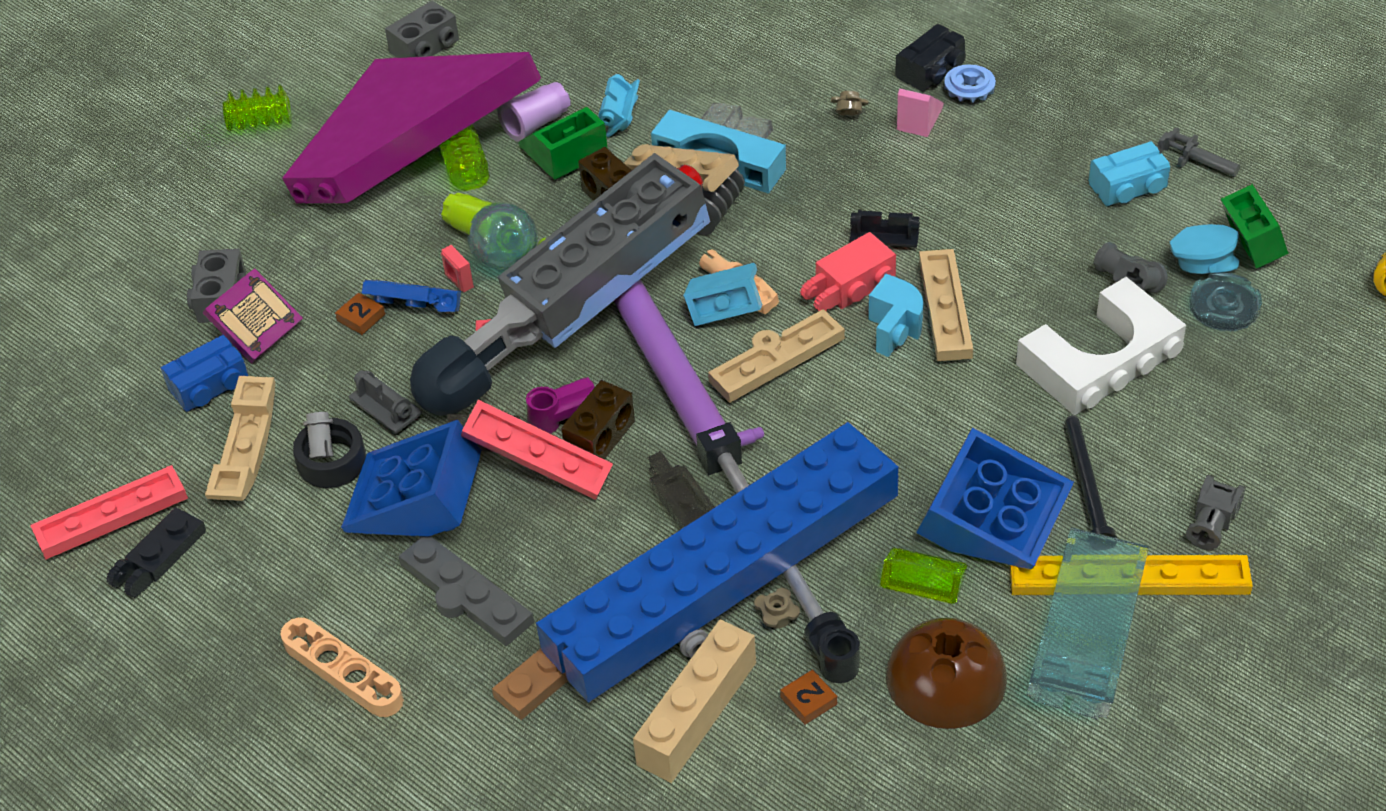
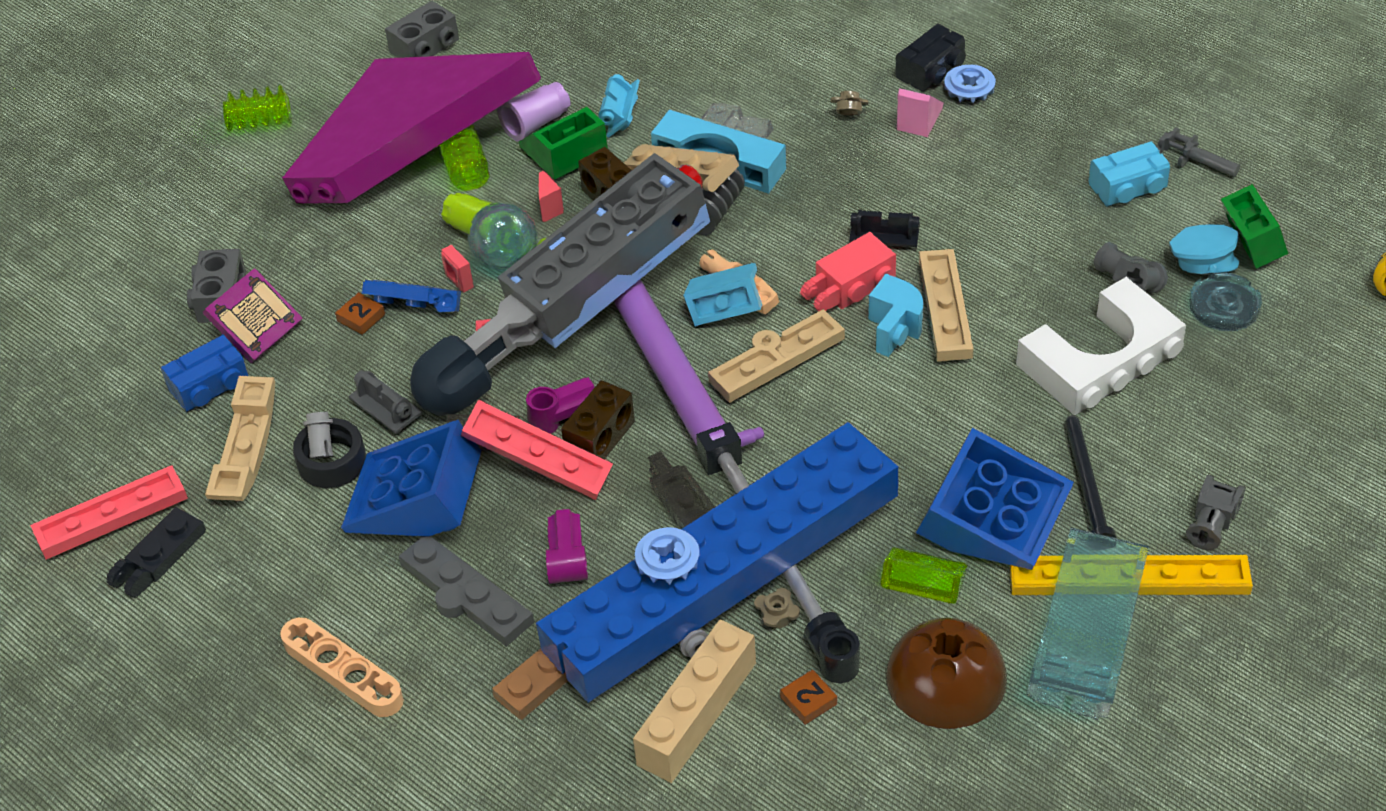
(549, 197): none -> coral slope
(565, 555): none -> magenta piece
(661, 543): none -> light blue gear

